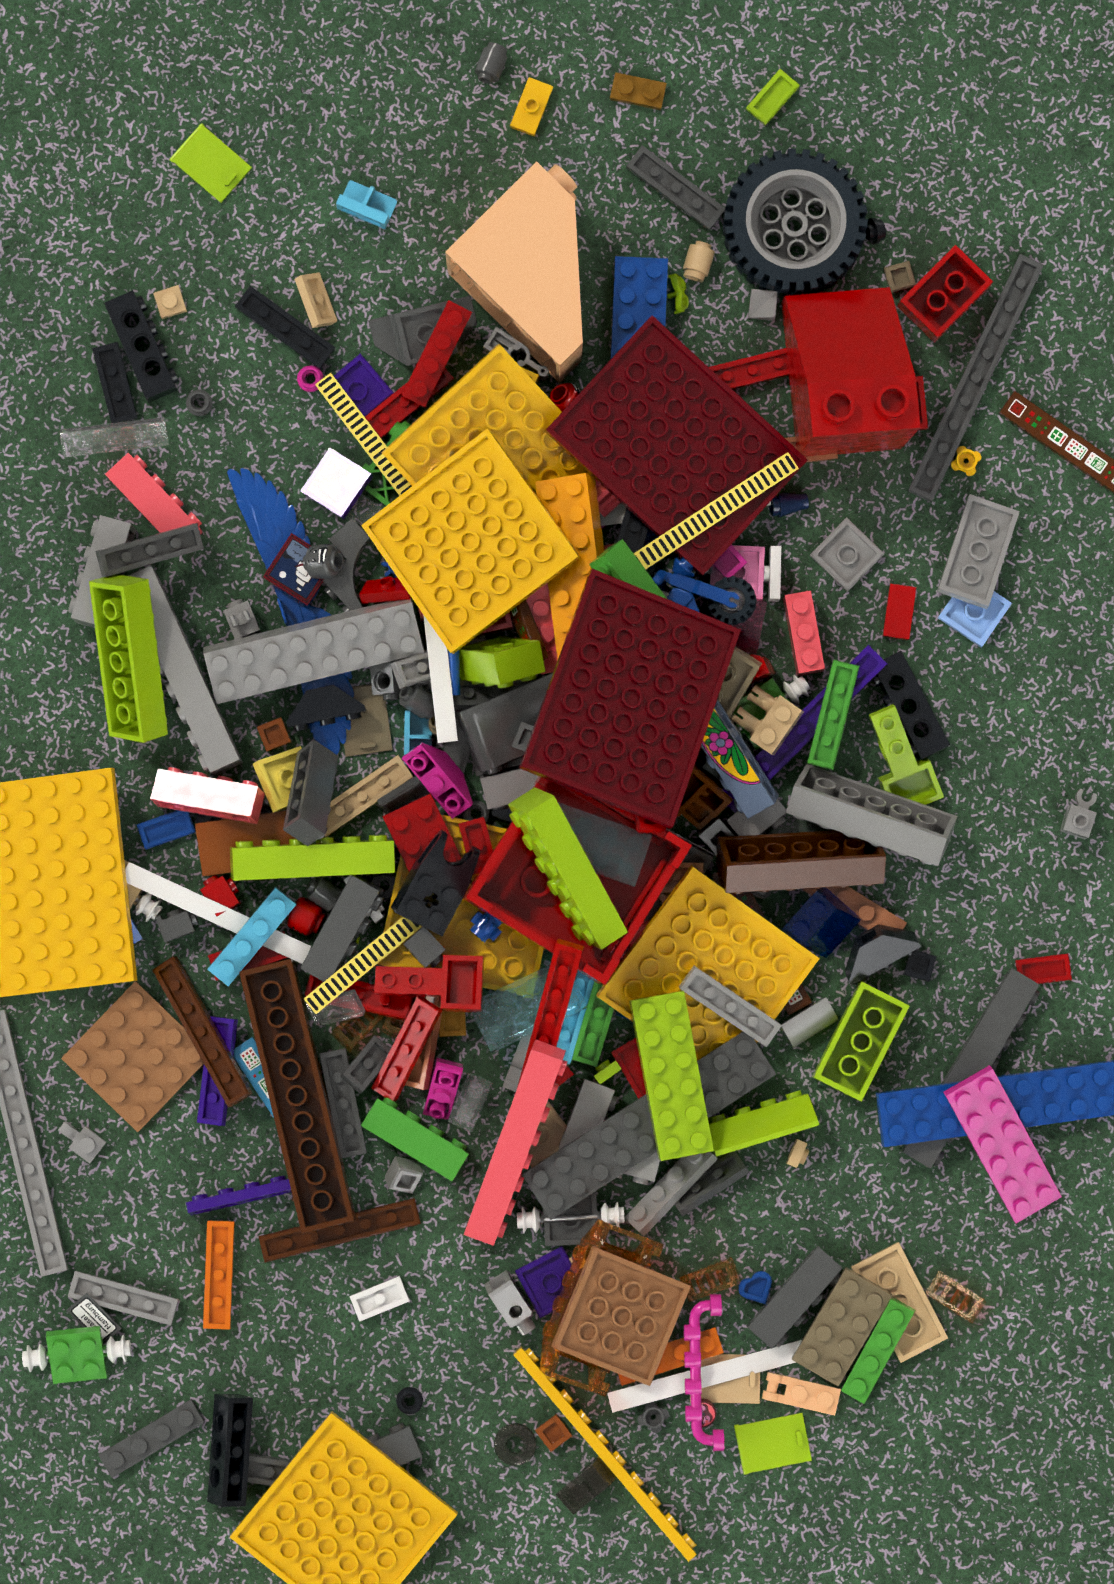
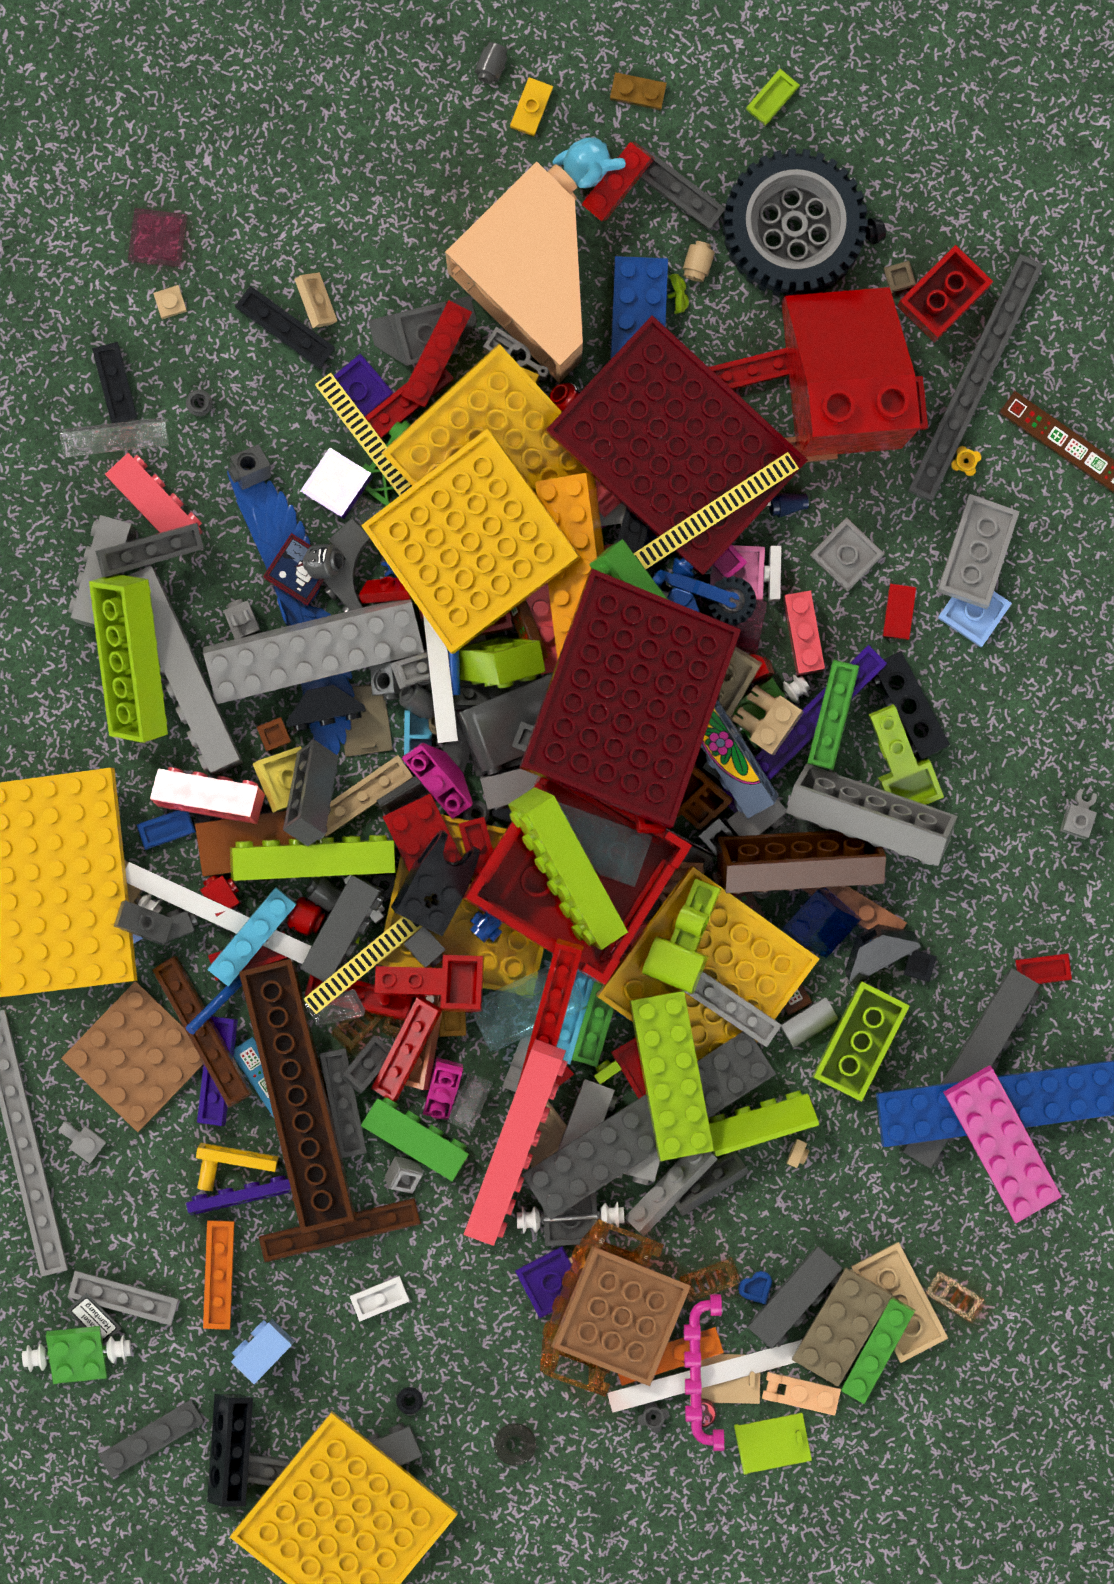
(119, 311): black brick -> none
(143, 922): none -> dark grey plate
(157, 237): none -> clear pink plate
(210, 163): lime container -> none
(213, 1154): none -> yellow piece
(214, 1005): none -> blue bar
(253, 458): none -> dark grey brick
(262, 1351): none -> light blue brick
(303, 373): dark pink plate -> none
(366, 204): medium azure panel -> none
(506, 1295): light grey torso -> none
(553, 1432): dark orange plate -> none
(586, 1485): clear smoke plate -> none
(588, 162): none -> medium azure piece
(613, 1460): yellow plate -> none
(617, 183): none -> red brick
(677, 959): none -> lime plate
(762, 304): light grey slope -> none

